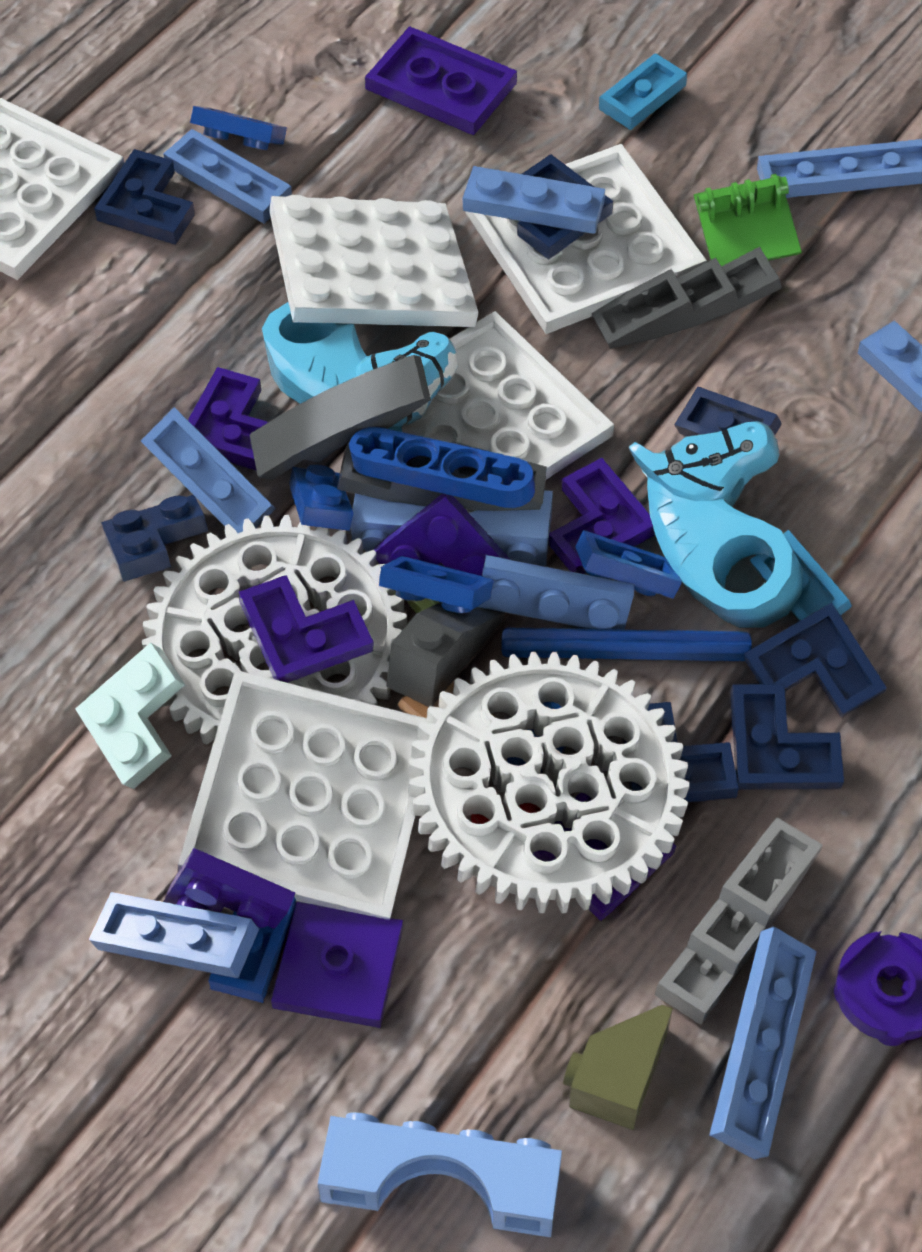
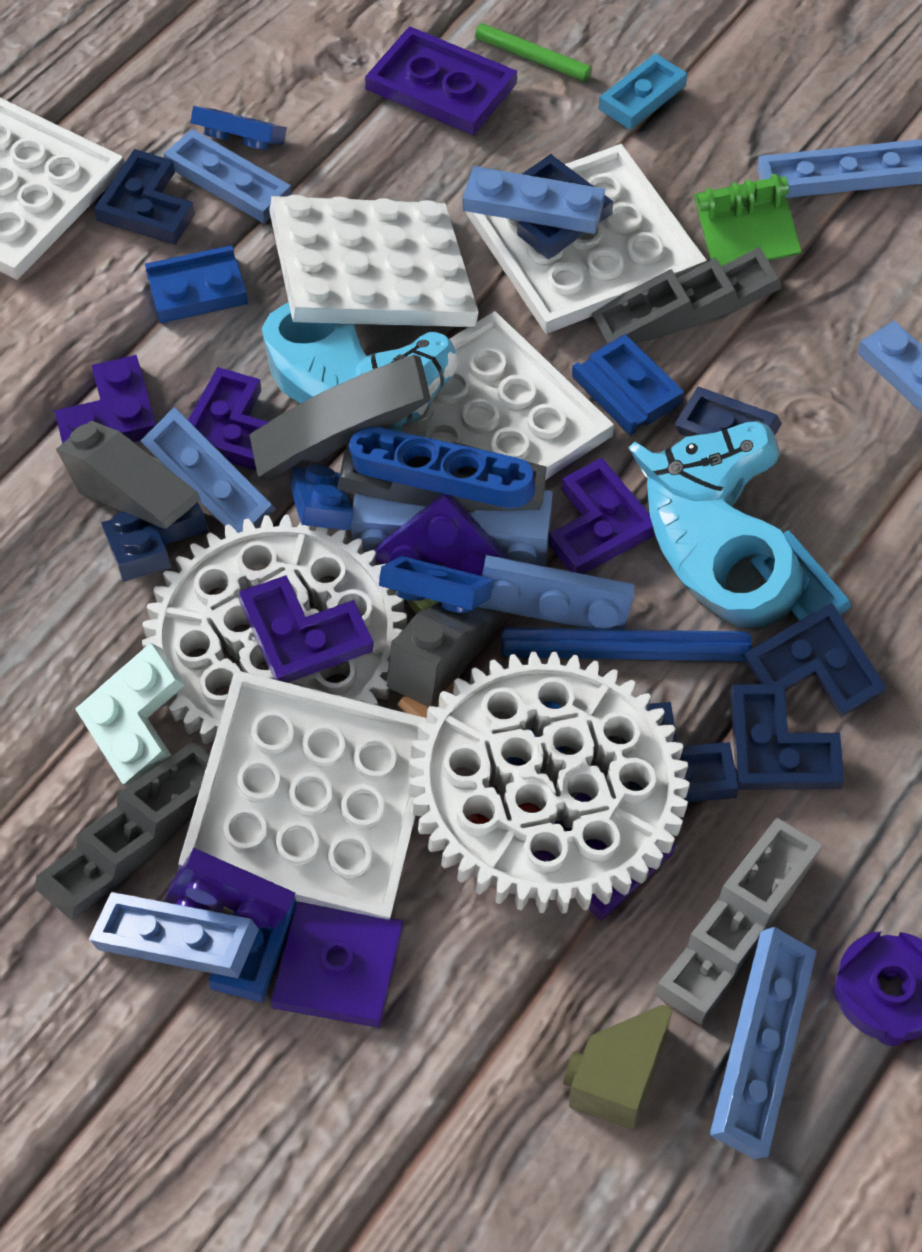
(121, 405): none -> dark purple plate
(124, 476): none -> dark grey slope
(128, 835): none -> dark grey slope
(196, 284): none -> blue plate
(371, 1159): light blue arch -> none
(533, 52): none -> bright green bar
(627, 564): blue plate -> none
(628, 384): none -> blue plate

